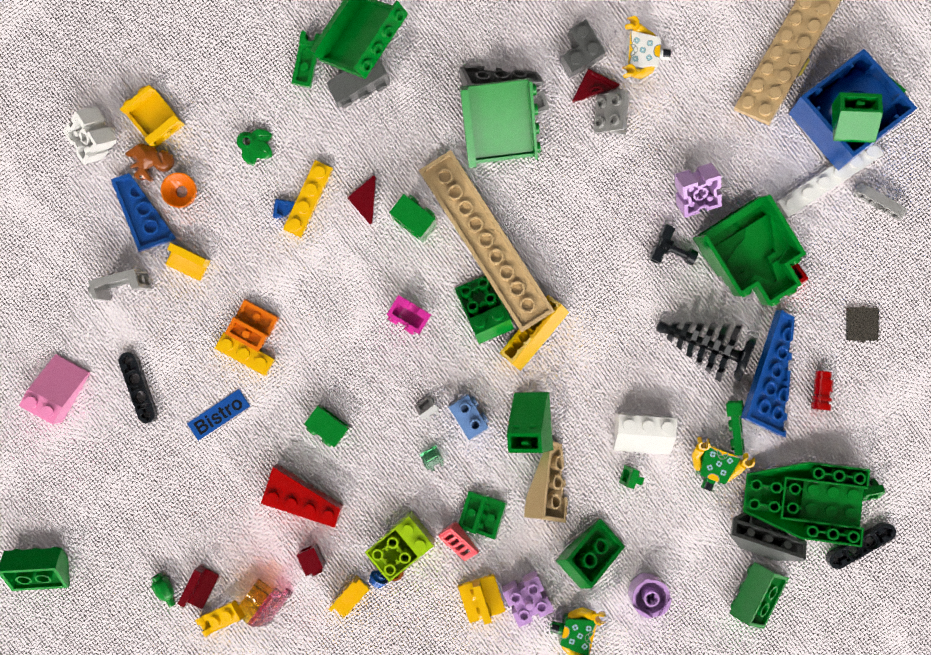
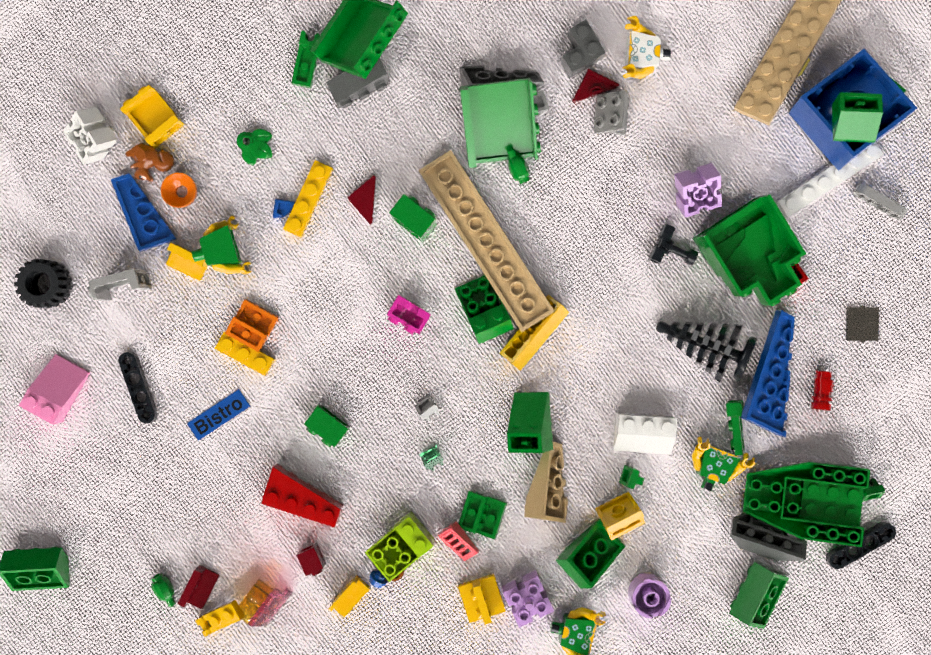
(28, 280): none -> black tyre
(220, 248): none -> green torso
(468, 416): medium blue brick -> none
(518, 167): none -> green plant
(620, 515): none -> yellow bracket

